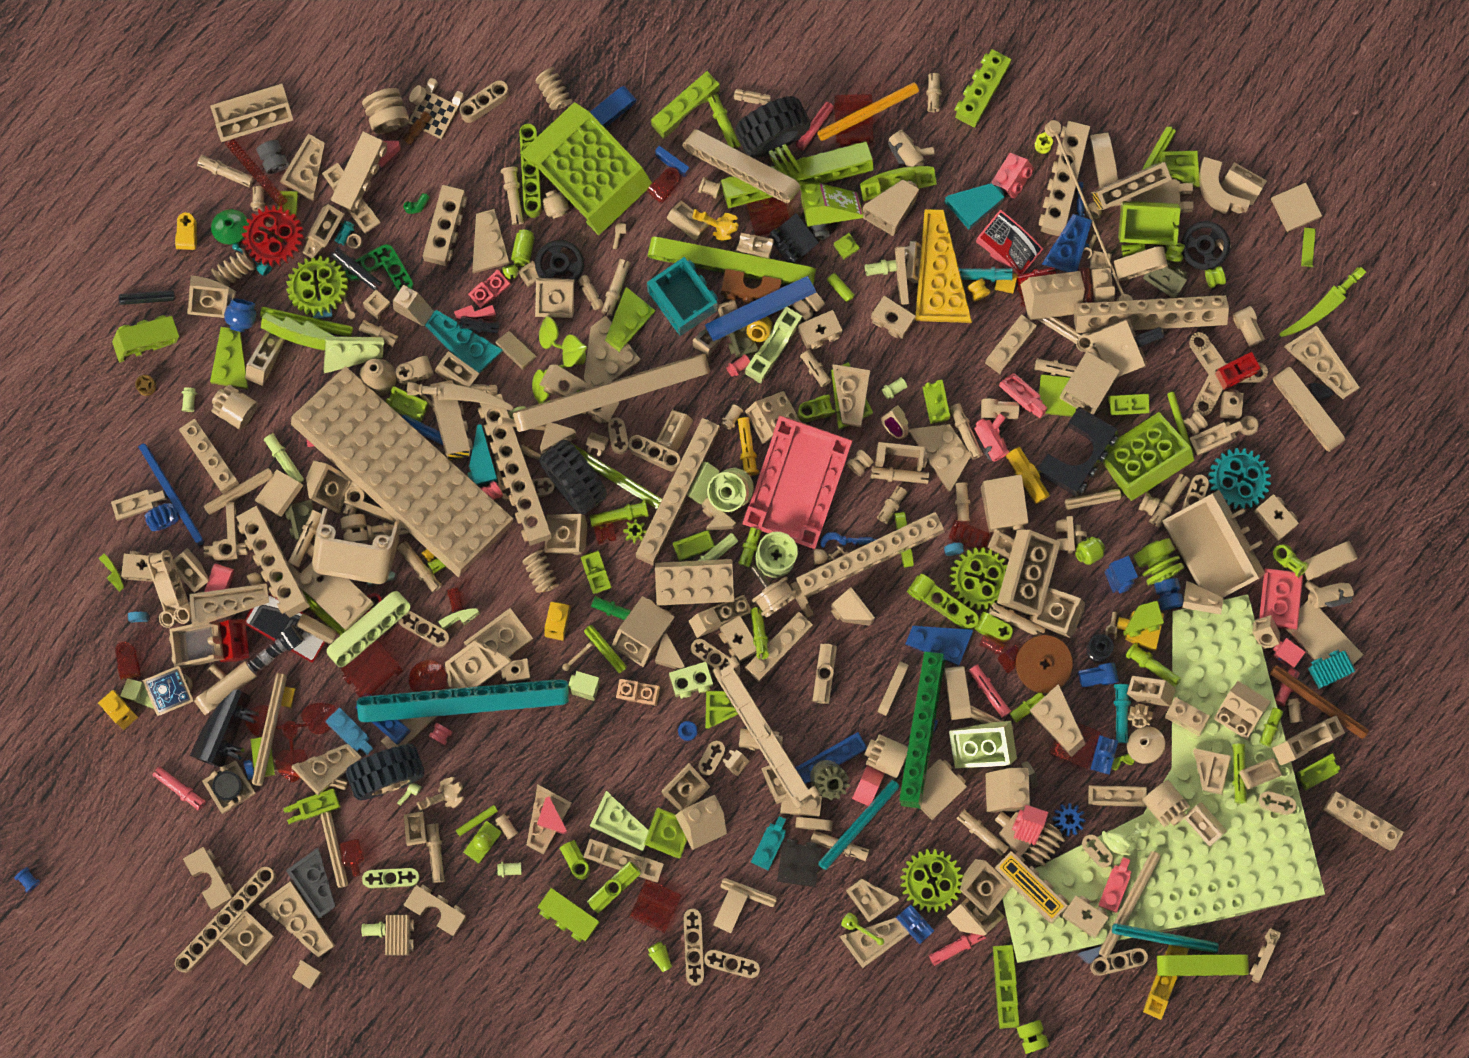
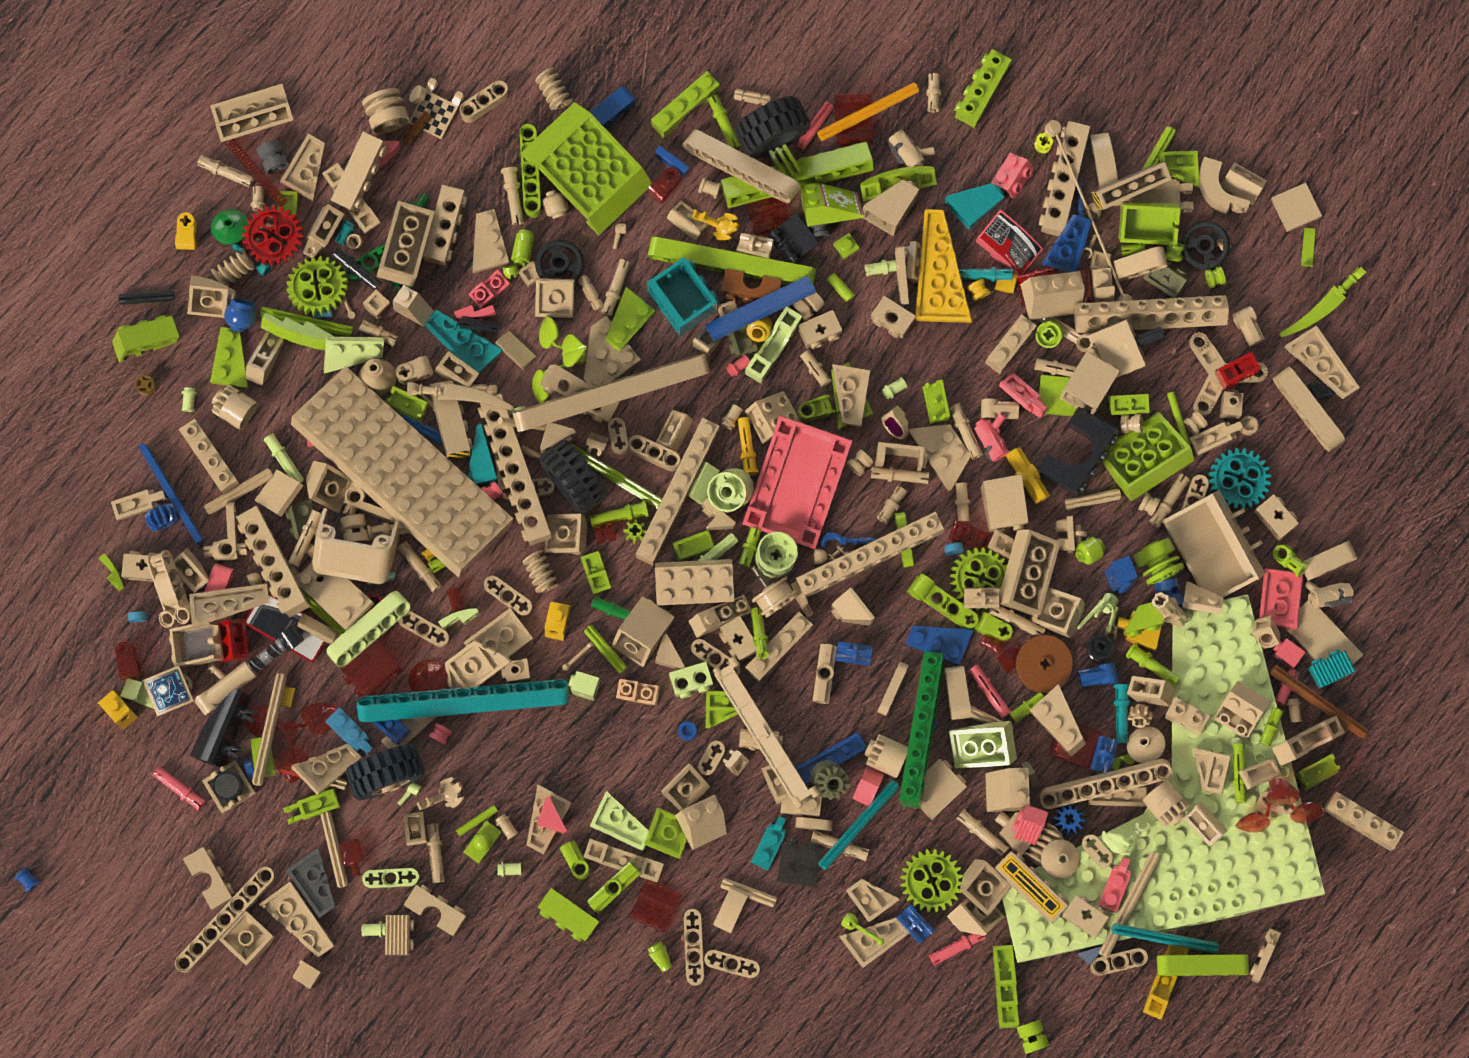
(405, 244): none -> tan brick
(516, 608): none -> tan beam
(854, 653): none -> blue hips
(981, 597): none -> tan hips
(1049, 333): none -> lime wheel
(1051, 859): none -> tan dish
(1106, 605): none -> yellowish green plant
(1112, 776): none -> tan beam
(1131, 423): none -> tan wheel
(1169, 609): none -> tan piece
(1281, 793): none -> clear red plant

